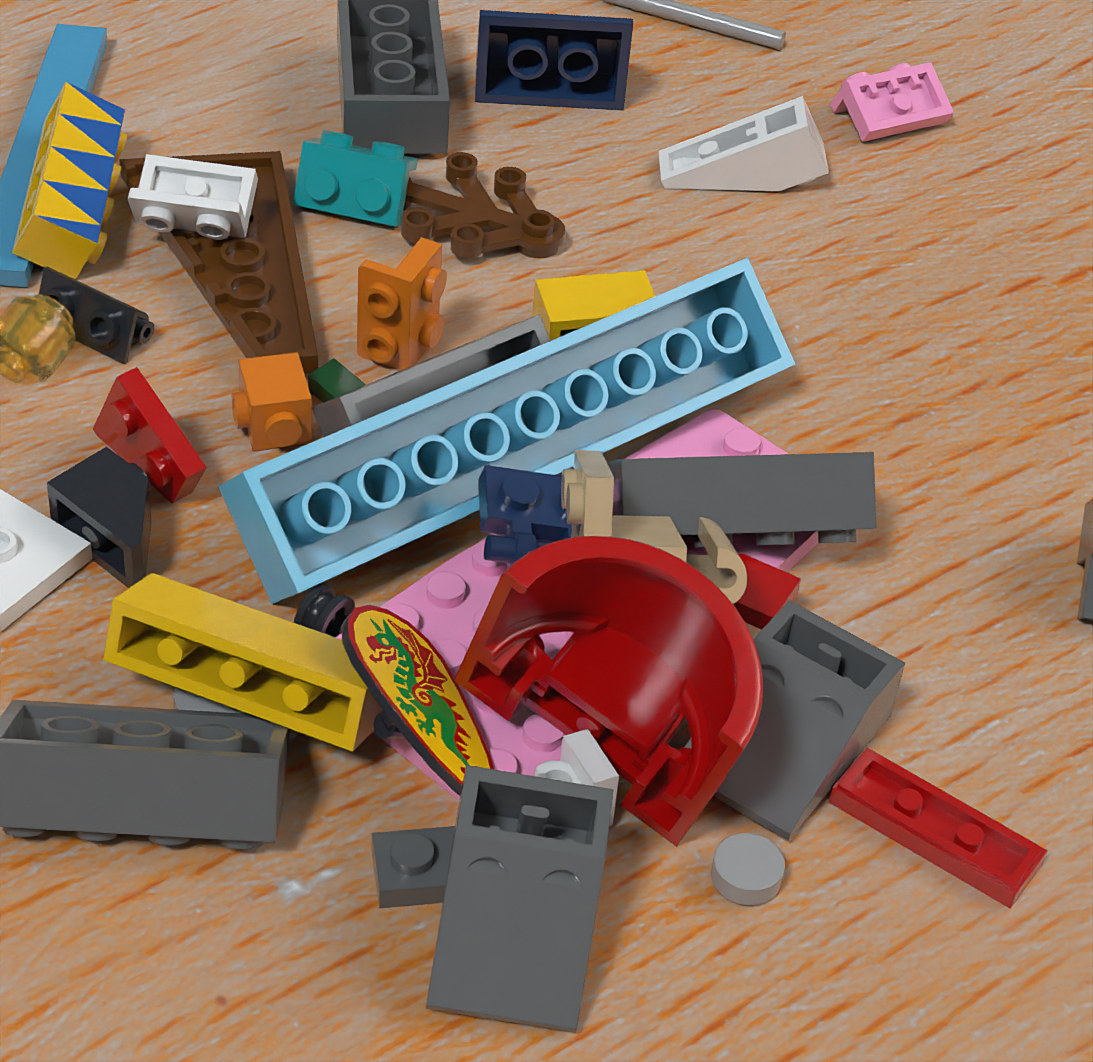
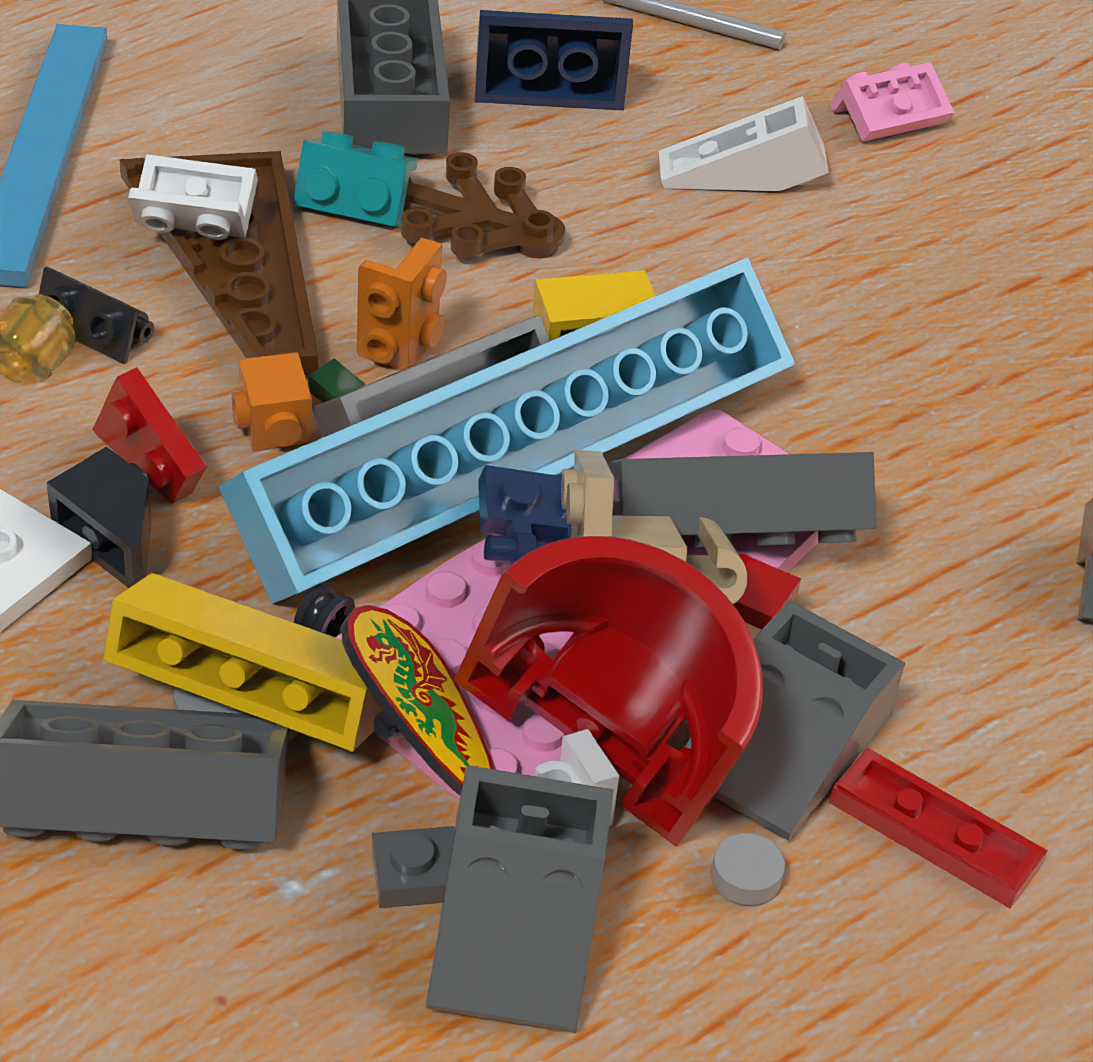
(71, 183): yellow brick -> none

